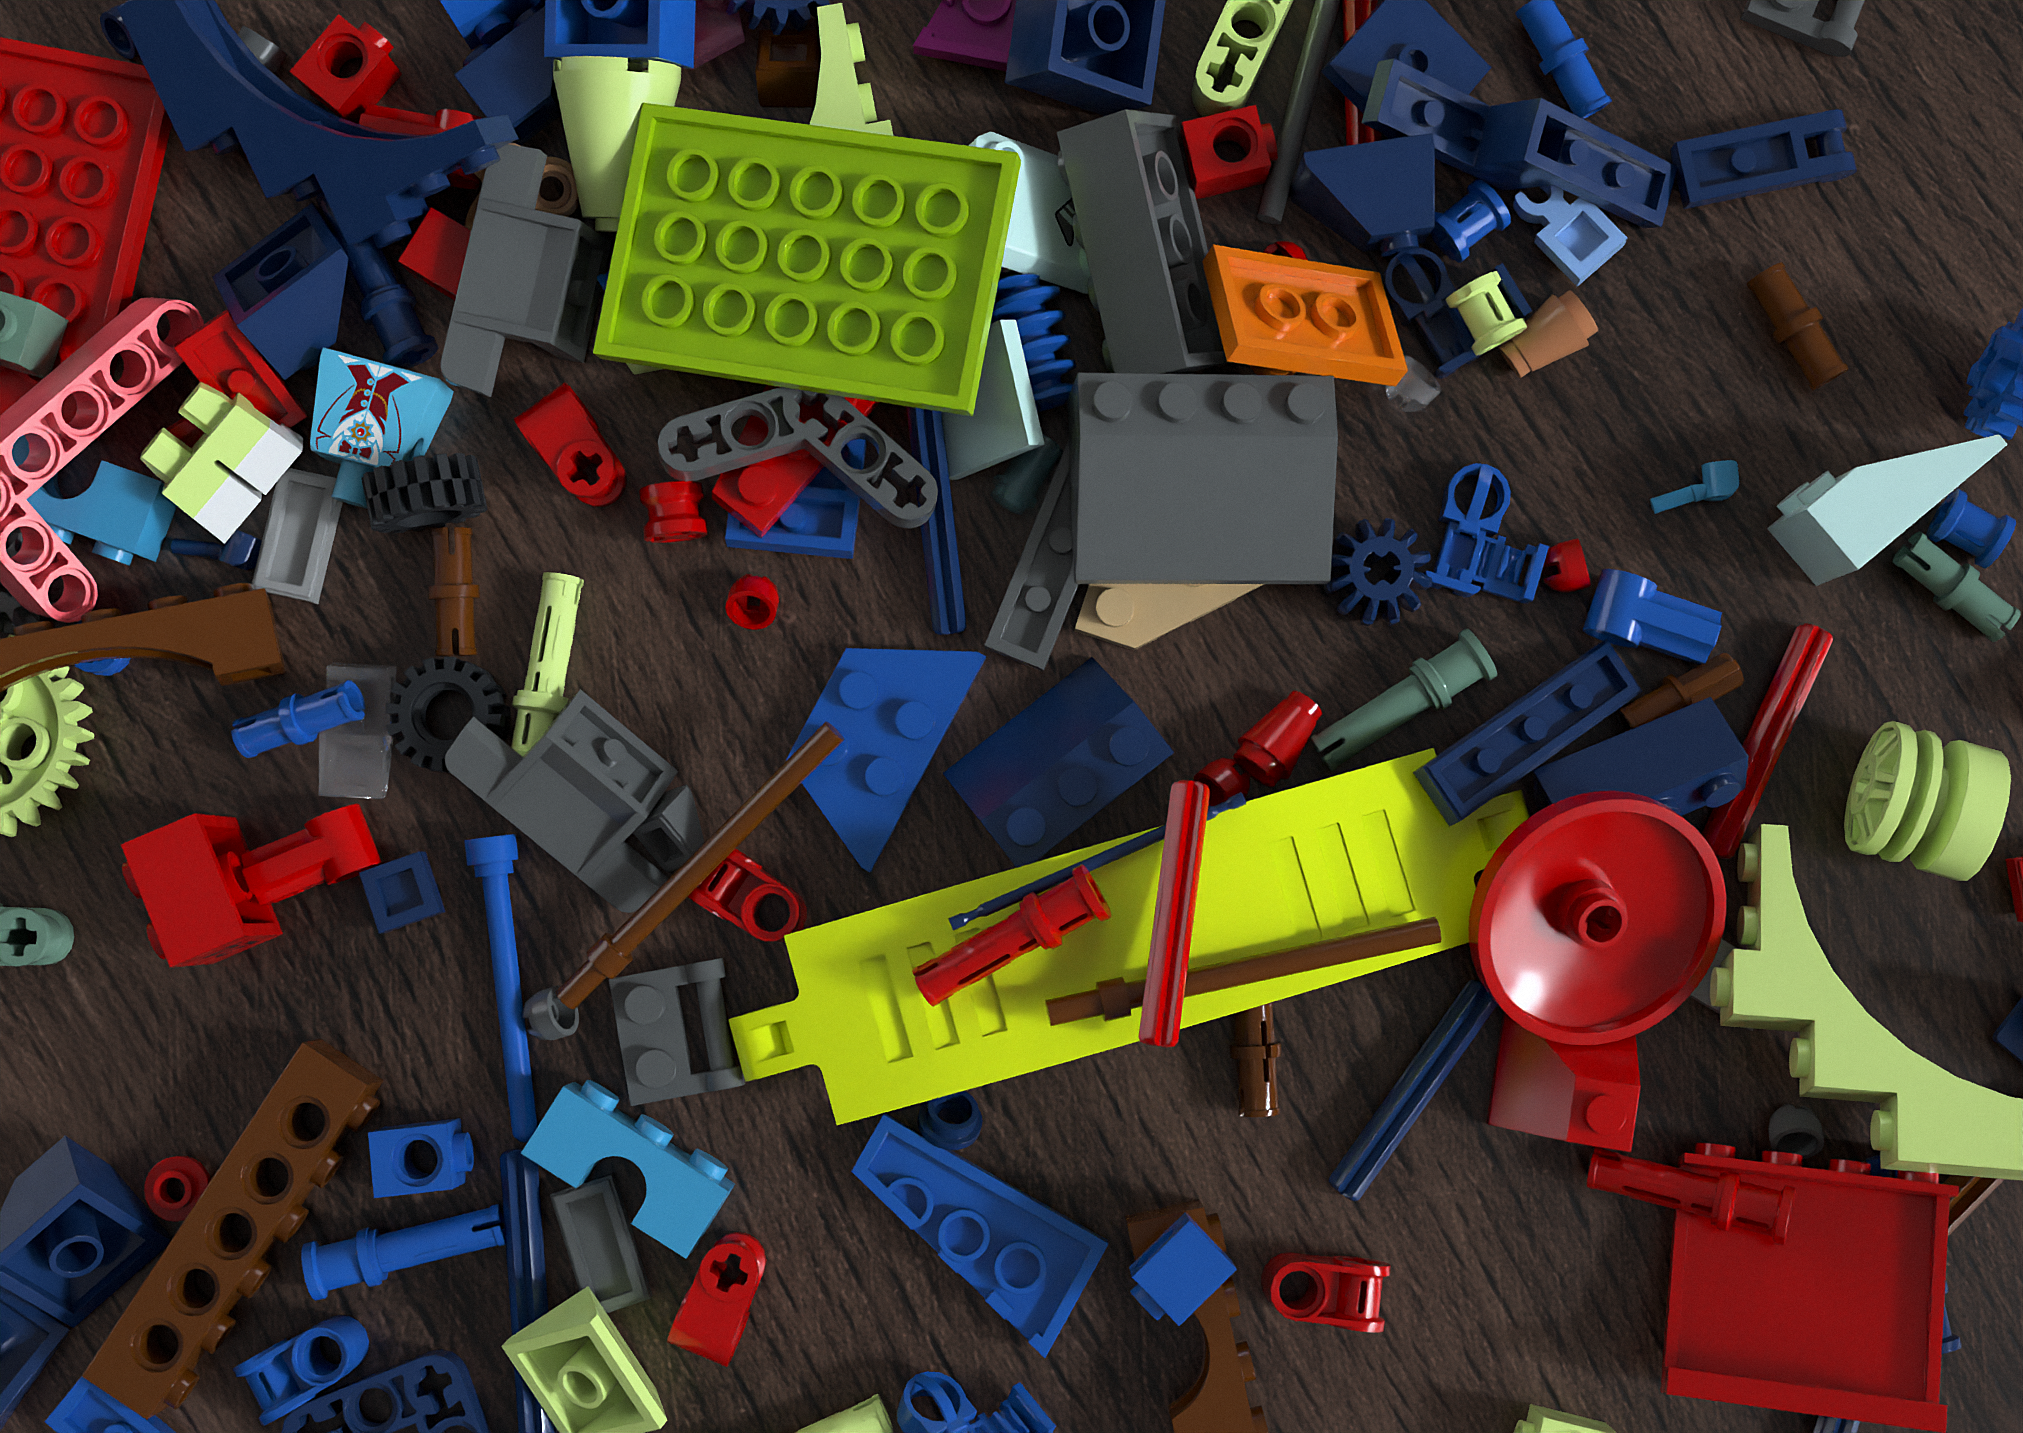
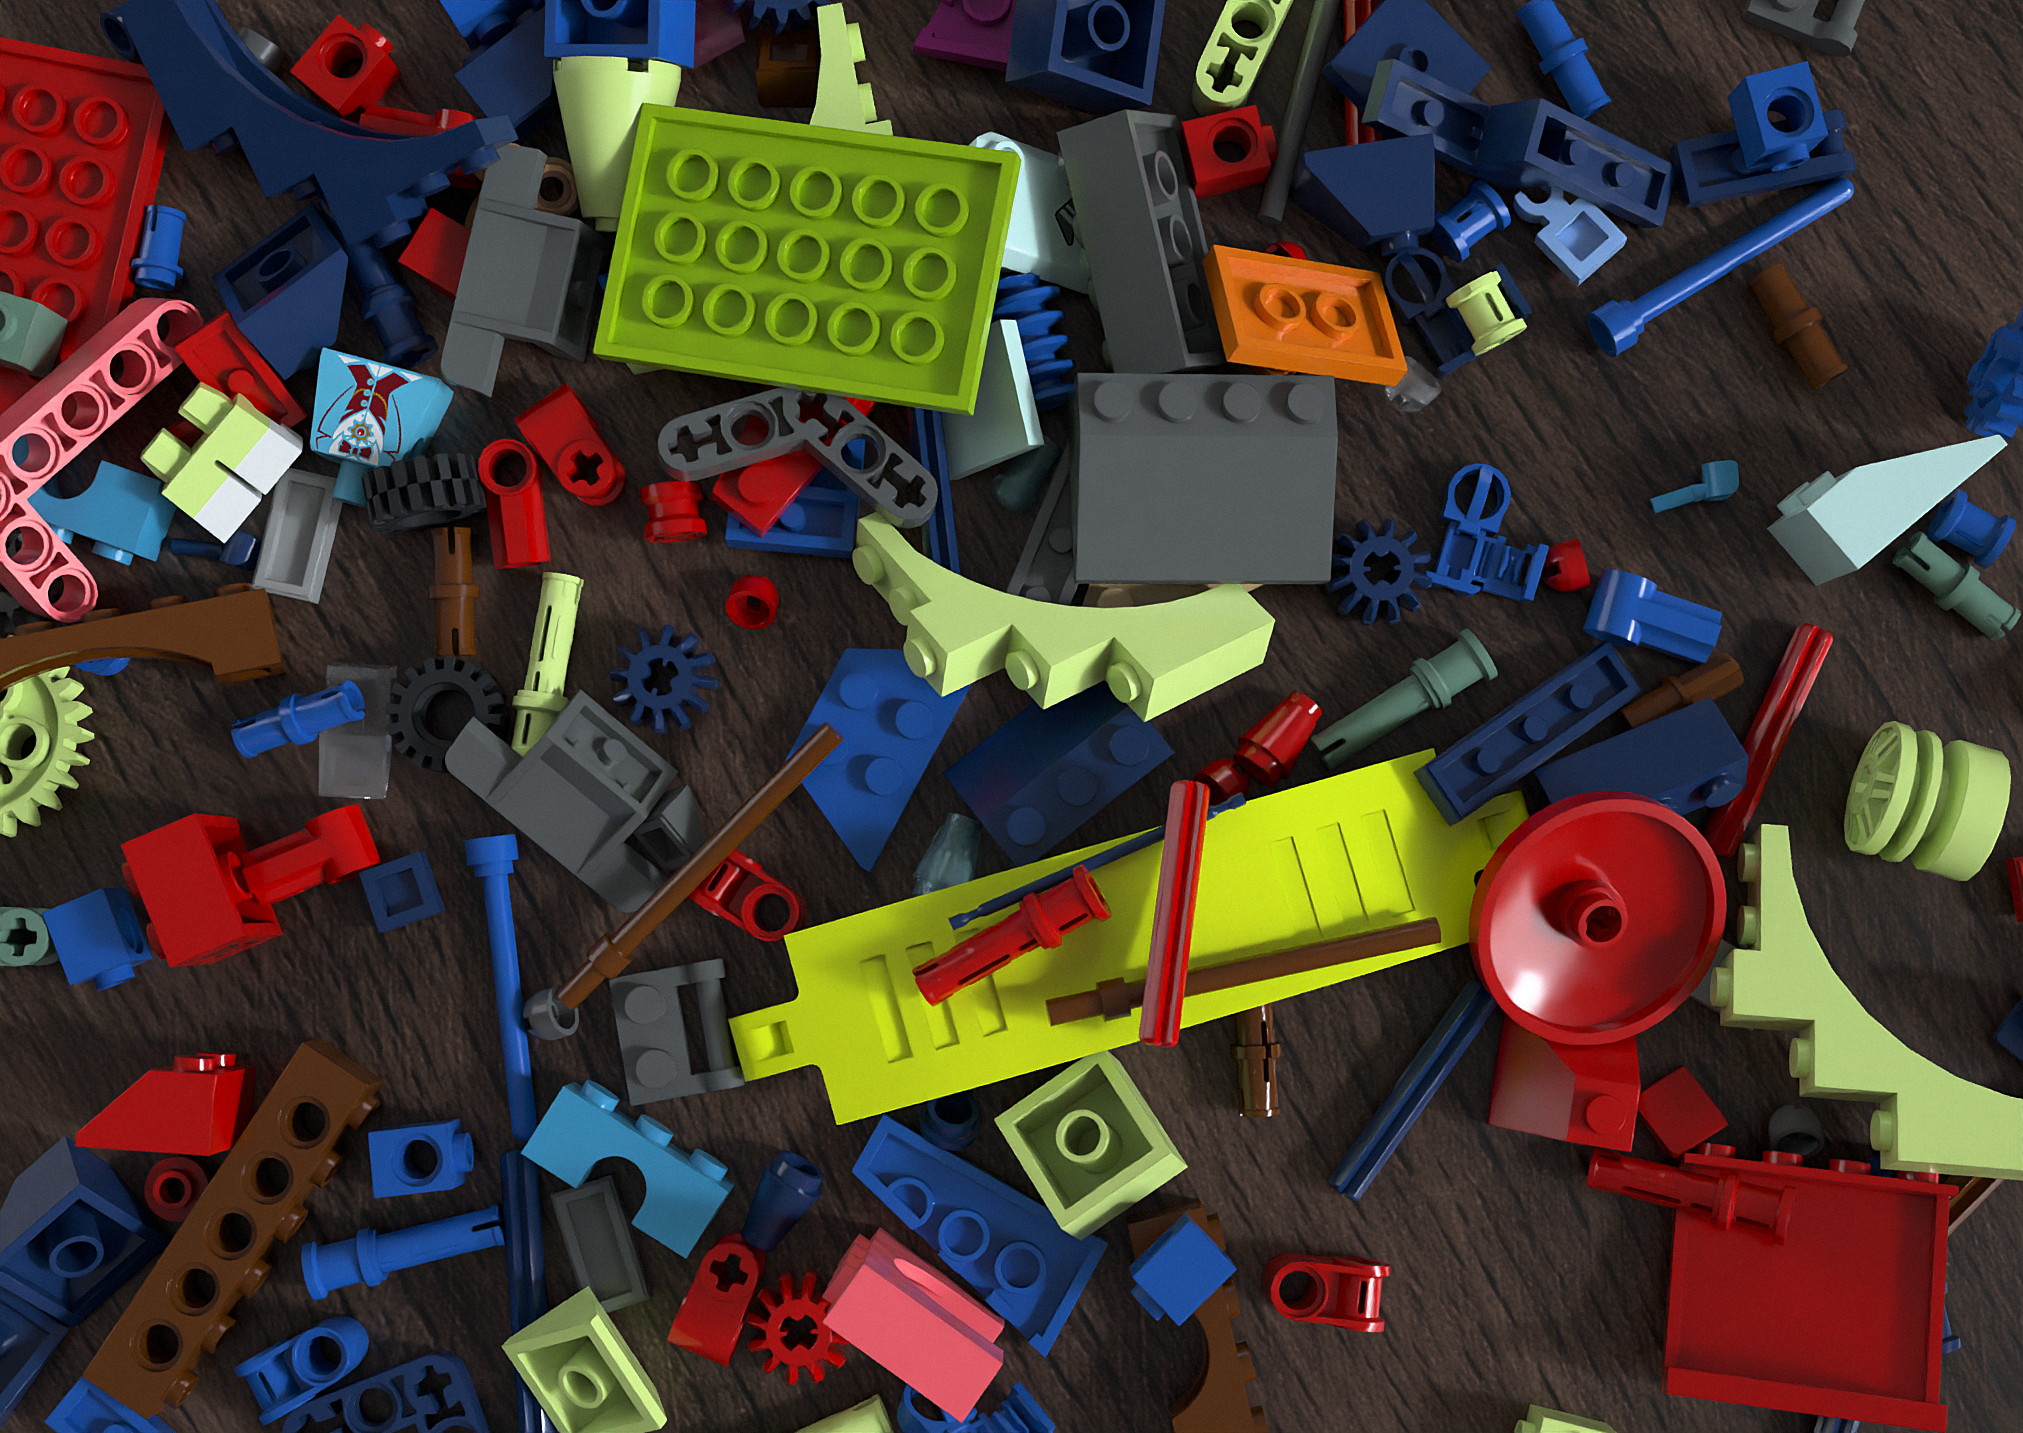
(98, 938): none -> blue brick
(160, 249): none -> blue pin
(179, 1109): none -> red slope
(516, 511): none -> red piece
(643, 673): none -> dark blue gear
(781, 1199): none -> dark blue cone
(785, 1348): none -> red gear
(915, 1321): none -> coral arch
(950, 856): none -> clear light blue cone
(1053, 651): none -> yellowish green arch
(1090, 1144): none -> yellowish green brick
(1551, 333): nougat cone -> none
(1618, 324): none -> blue piece
(1679, 1112): none -> red slope
(1793, 95): none -> blue brick

